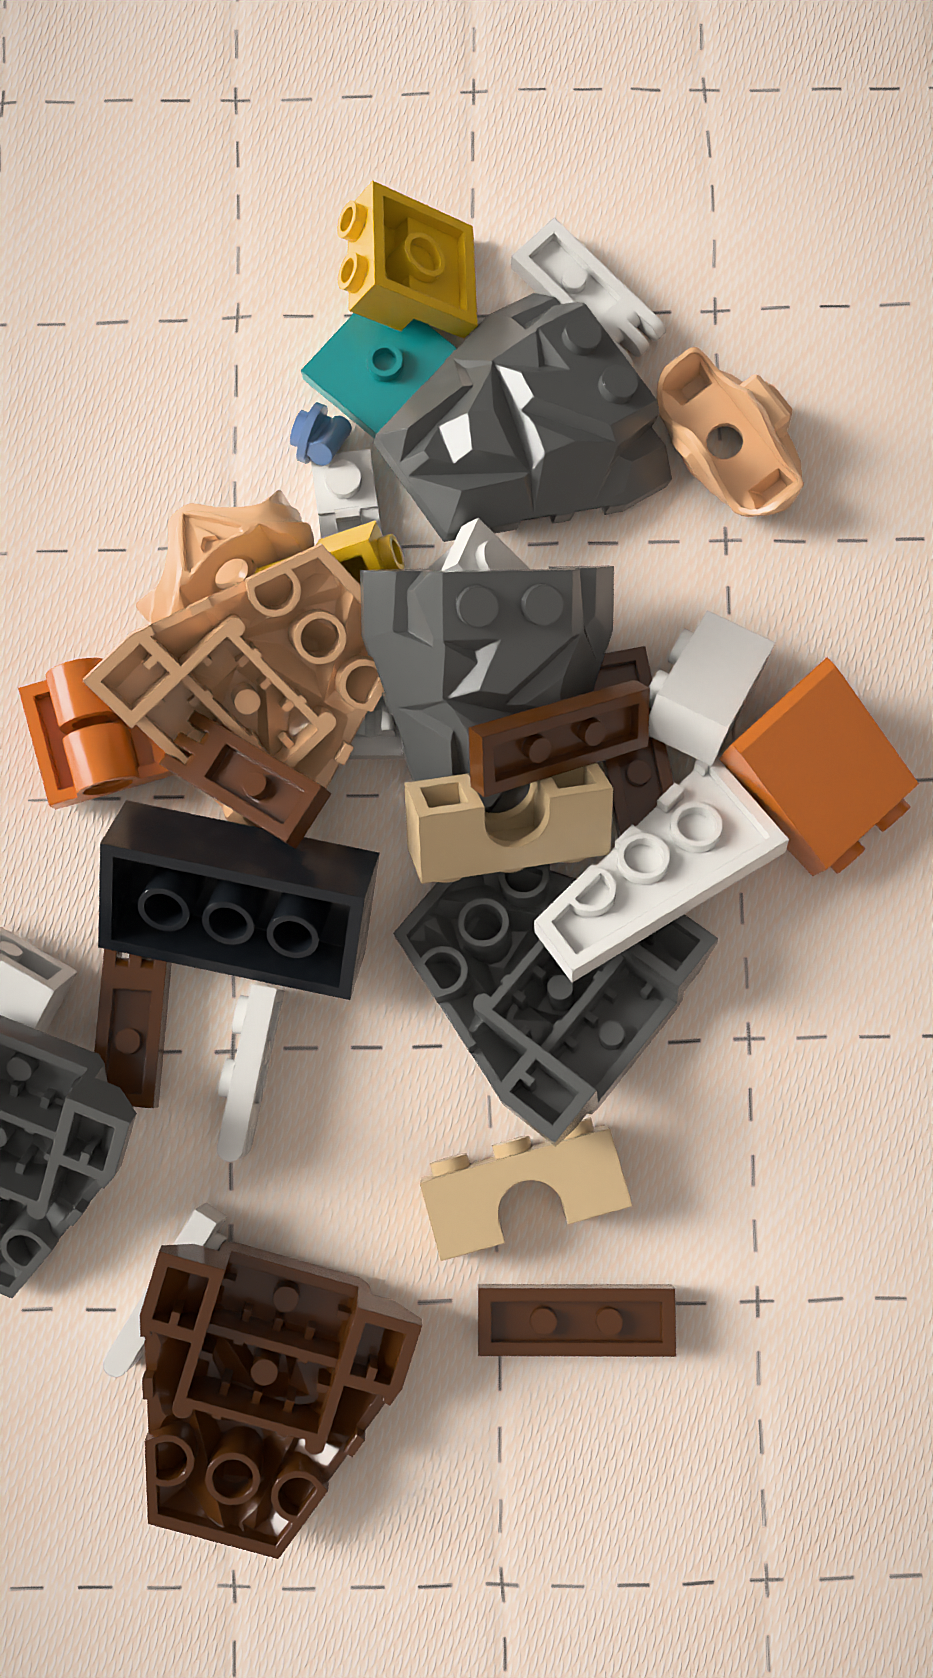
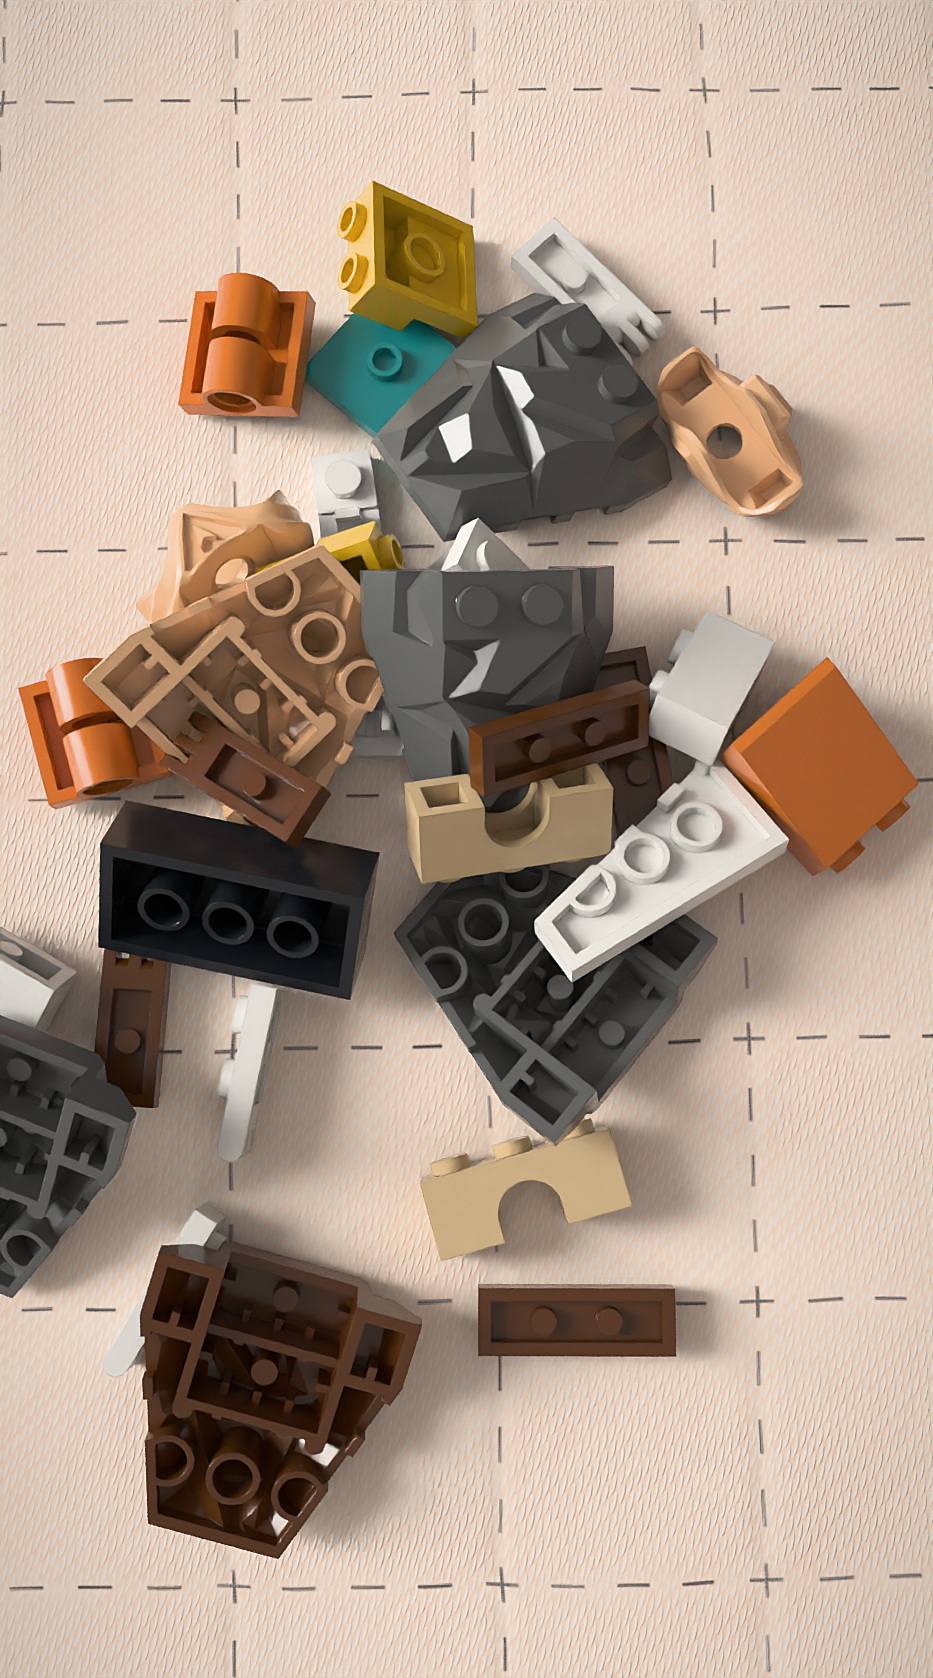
(247, 349): none -> orange plate
(318, 435): medium blue plate -> none

